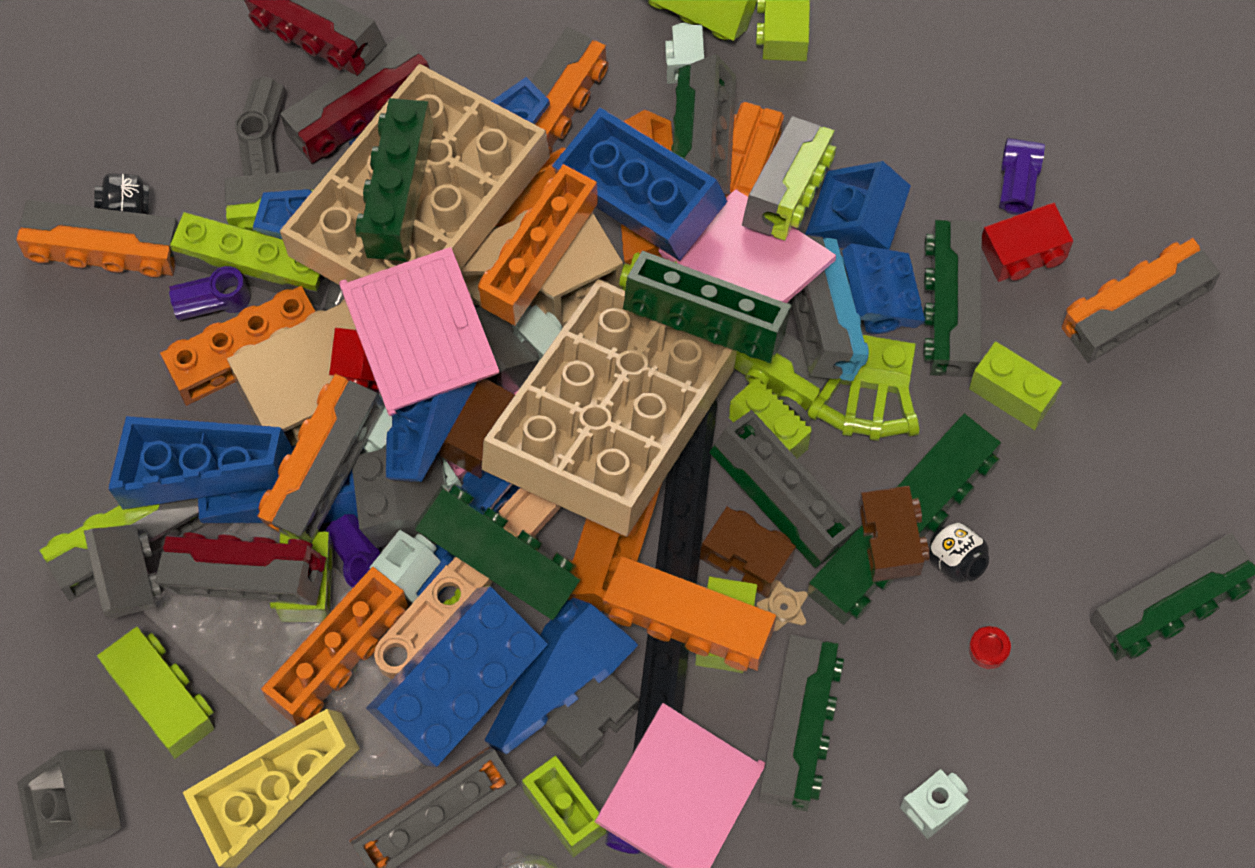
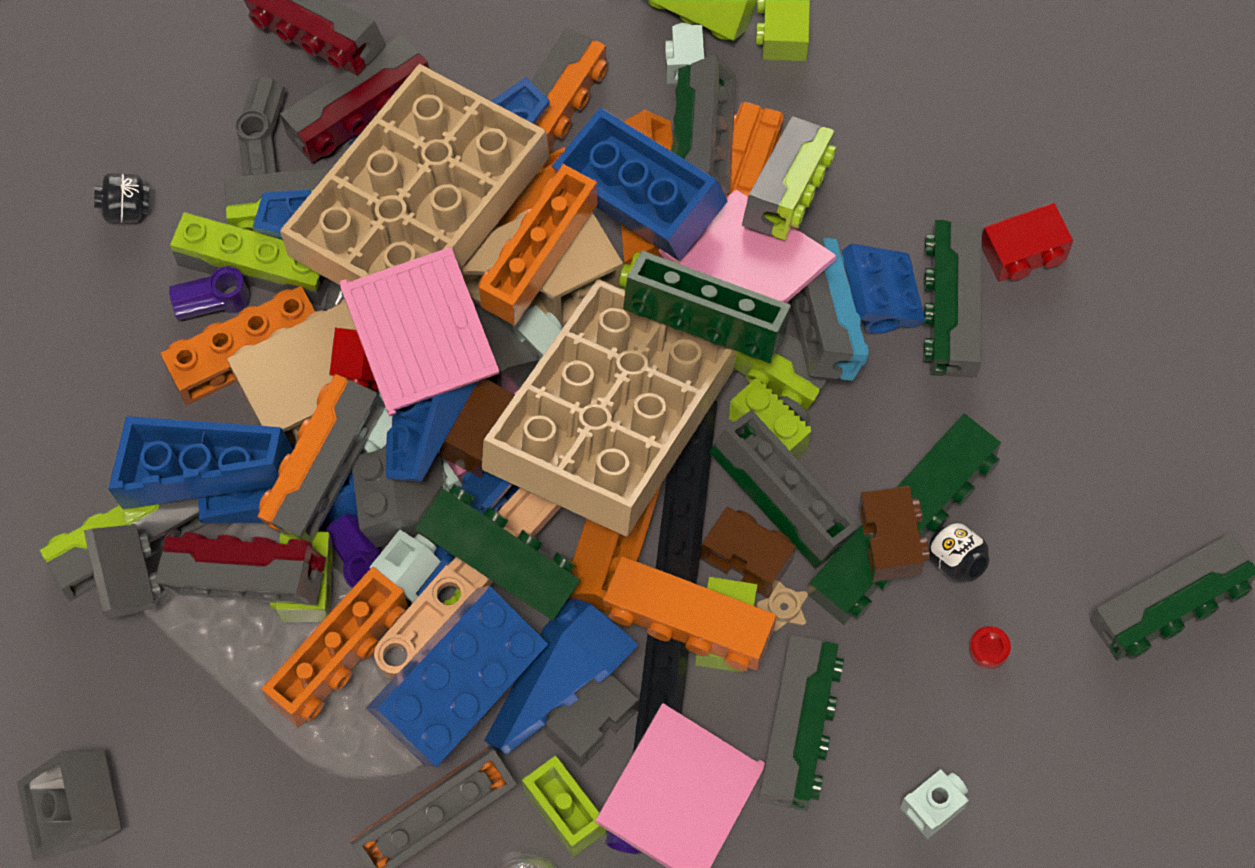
(97, 238): piece -> none
(157, 691): lime brick -> none
(262, 789): light yellow wedge -> none
(396, 179): dark green brick -> none
(860, 205): blue slope -> none
(885, 371): lime plate -> none
(1015, 385): lime brick -> none
(1021, 168): dark purple piece -> none
(1139, 299): dark grey piece -> none

